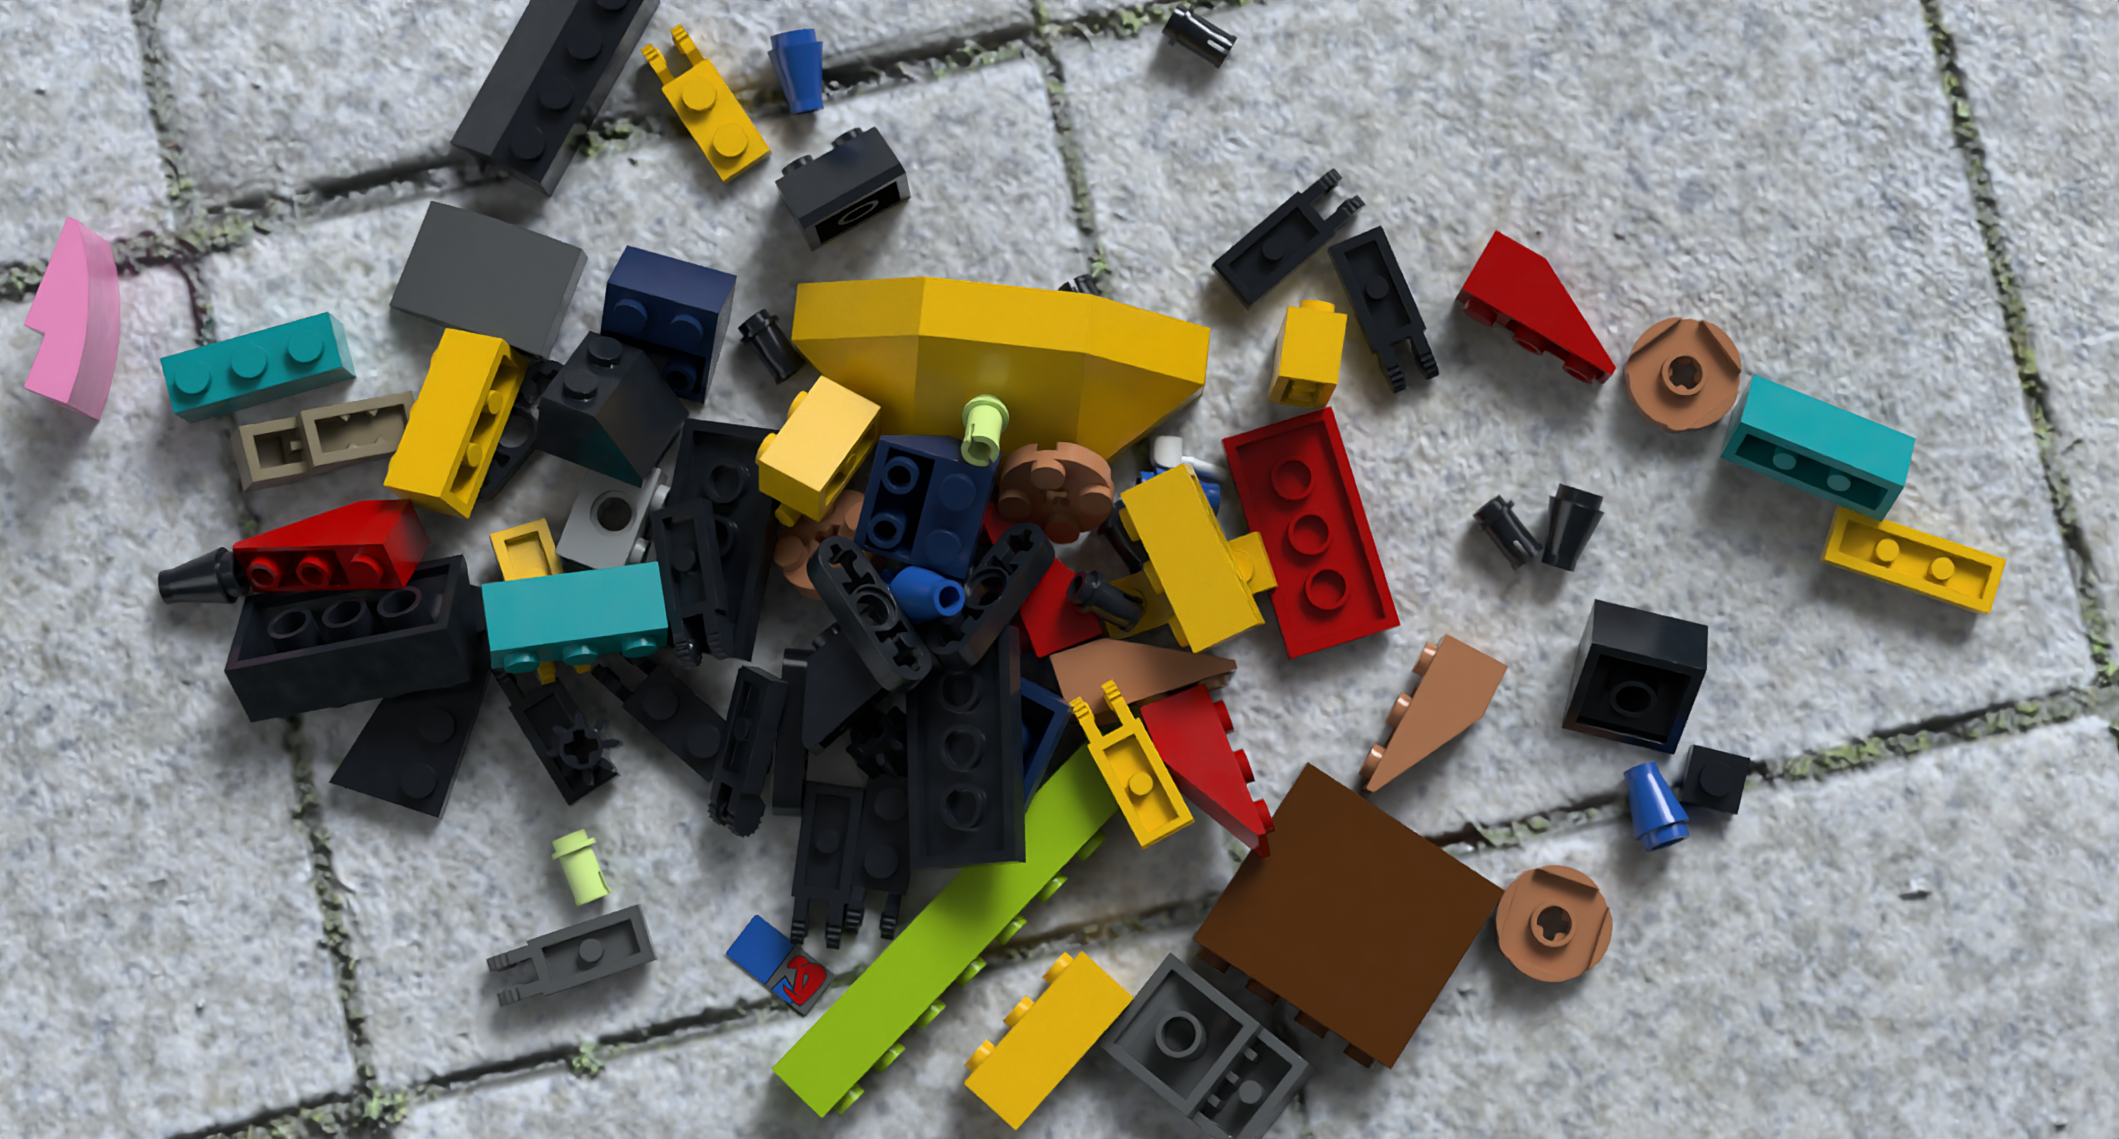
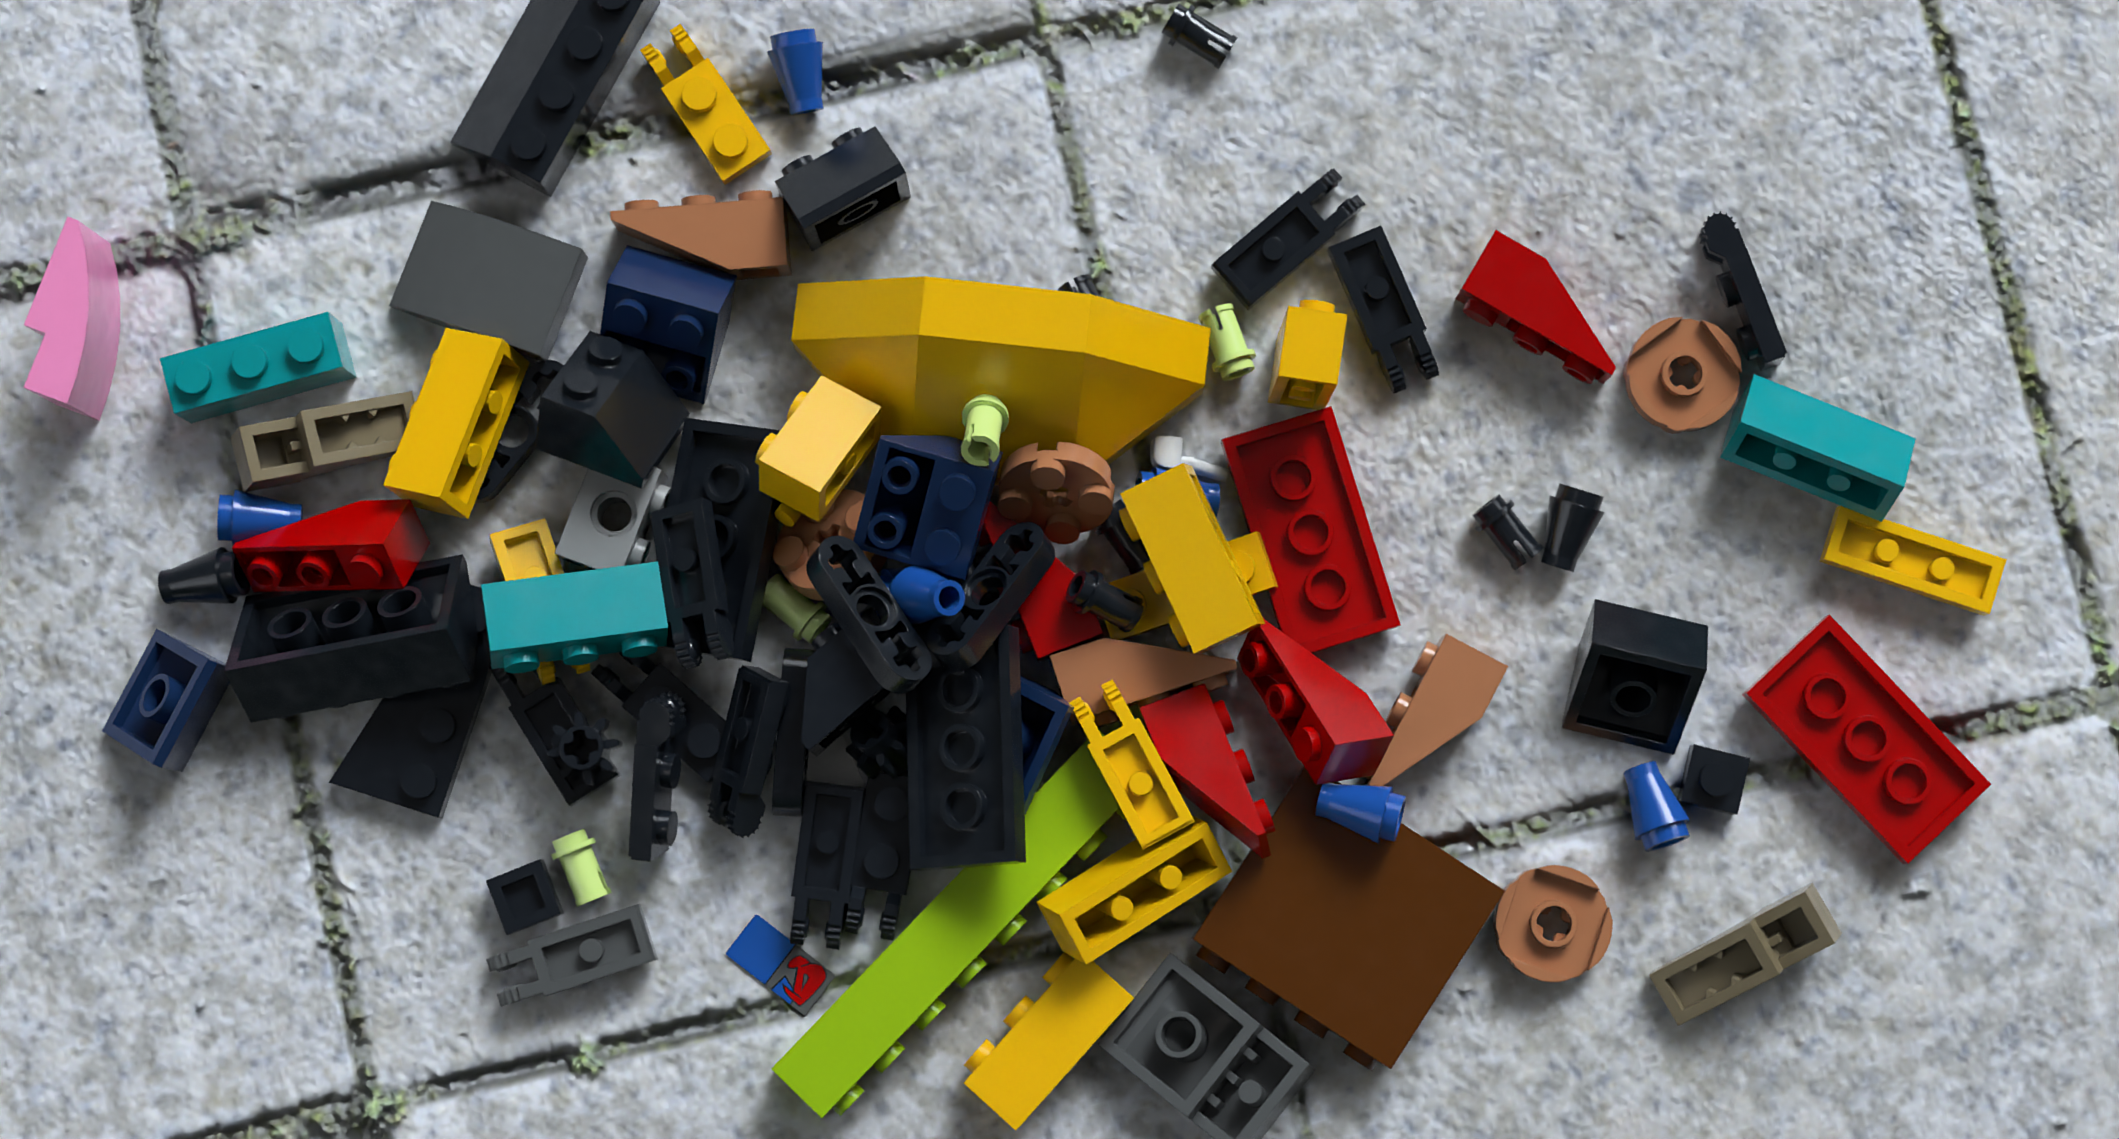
(168, 702): none -> dark blue slope
(250, 515): none -> blue cone
(524, 897): none -> black plate
(654, 776): none -> black hinge
(729, 236): none -> nougat slope
(771, 345): black pin -> none
(795, 609): none -> yellowish green pin
(1132, 890): none -> yellow brick
(1228, 344): none -> yellowish green pin
(1318, 709): none -> red slope
(1363, 809): none -> blue cone
(1741, 287): none -> black hinge
(1746, 954): none -> dark tan slope
(1866, 739): none -> red plate

